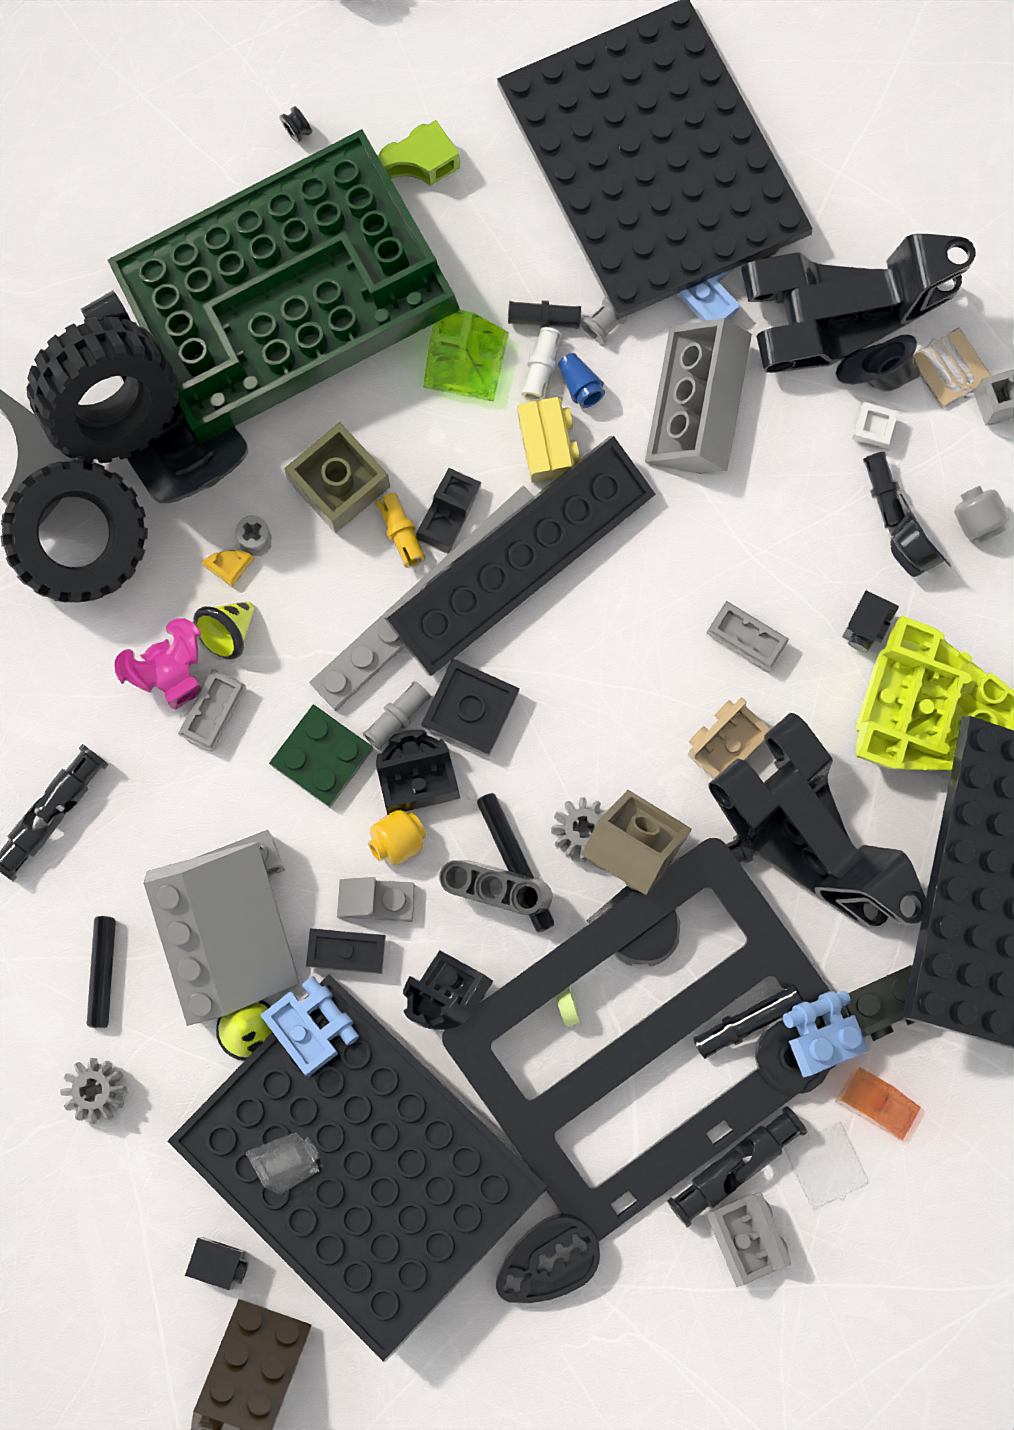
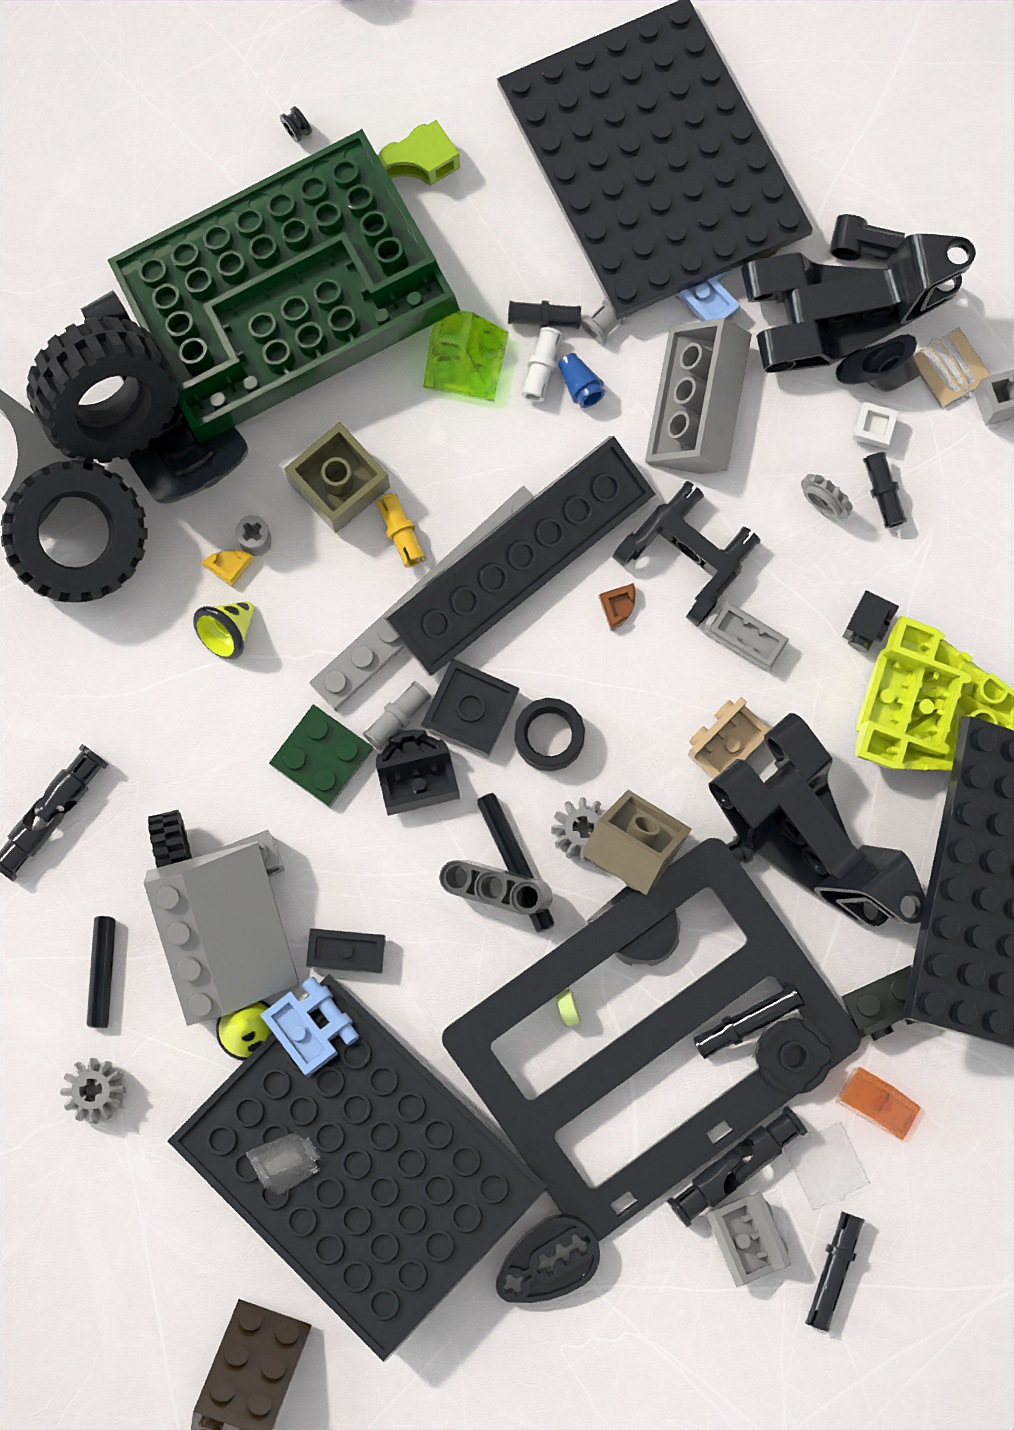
(165, 665): dark pink animal -> none
(168, 838): none -> black tyre
(212, 710): light grey plate -> none
(217, 1264): black brick -> none
(375, 899): light grey slope -> none
(396, 837): yellow head -> none
(445, 993): black slope -> none
(448, 510): black slope -> none
(546, 438): light yellow brick -> none
(552, 706): none -> black tyre
(618, 605): none -> dark orange tile
(719, 563): none -> black connector
(826, 497): none -> light grey gear
(829, 1045): light blue plate -> none
(834, 1271): none -> black pin
(857, 240): none -> black piece
(912, 546): black piece -> none
(981, 514): light grey head -> none

